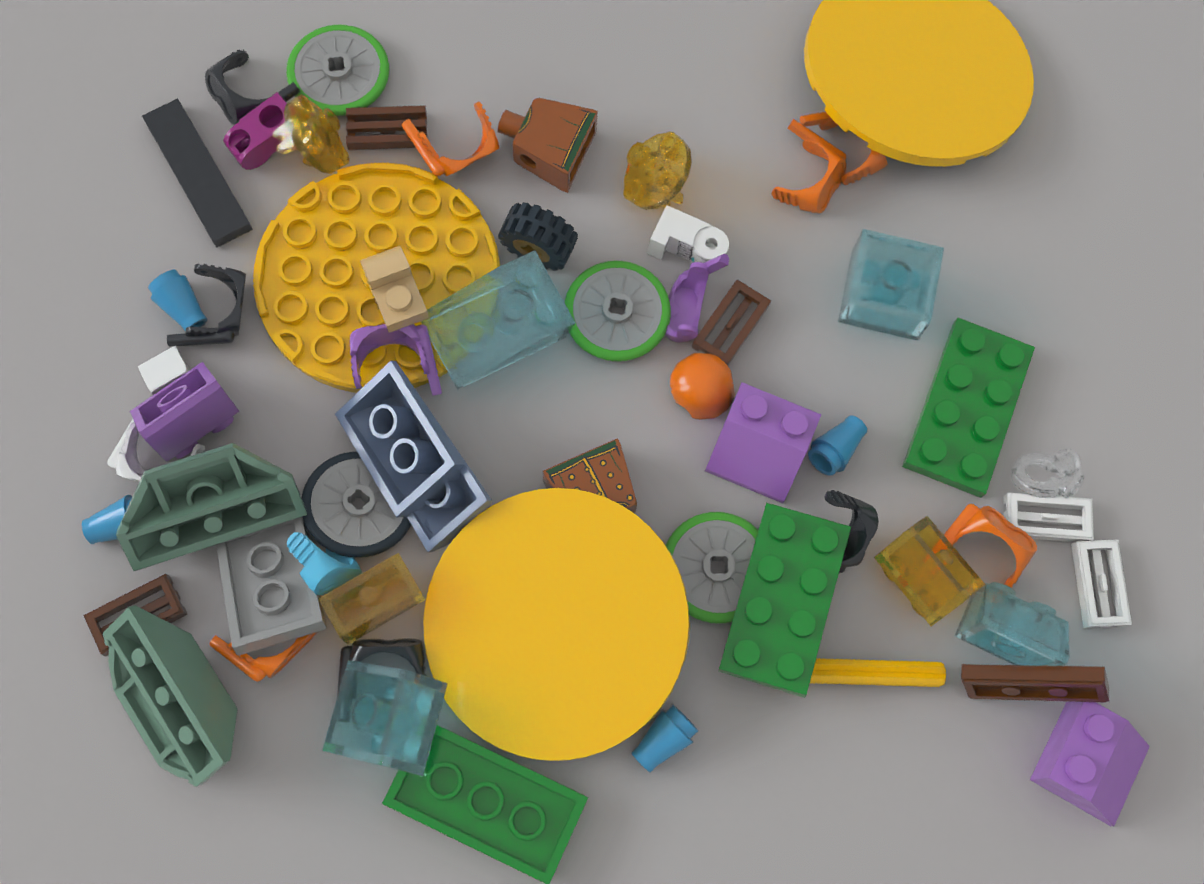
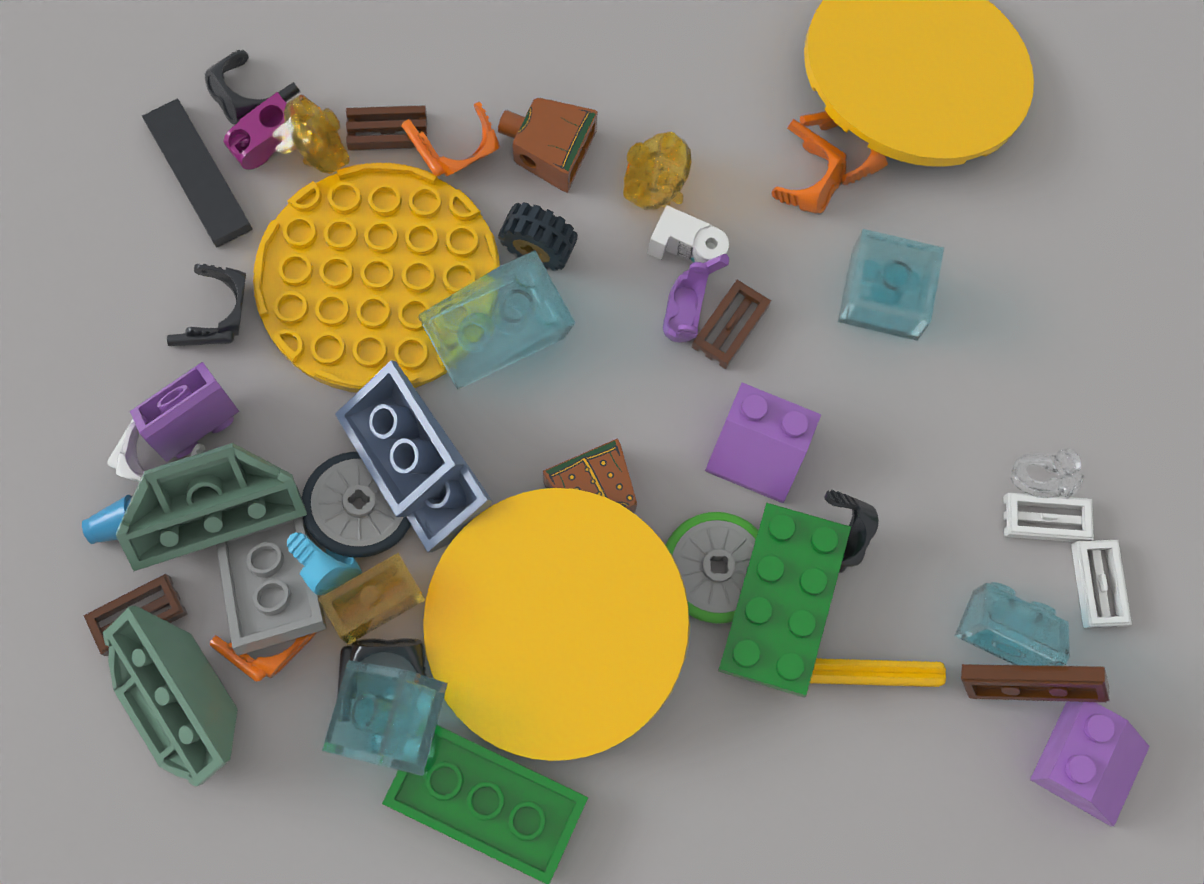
(163, 369): white slope -> none
(175, 297): dark azure cone -> none
(339, 48): light grey wheel -> none
(394, 288): tan brick -> none
(415, 337): medium lavender helmet -> none
(611, 334): light grey wheel -> none
(665, 738): dark azure cone -> none
(702, 385): orange hair -> none
(835, 448): dark azure cone -> none
(929, 571): clear yellow brick -> none
(969, 407): green plate -> none
(991, 521): orange helmet -> none

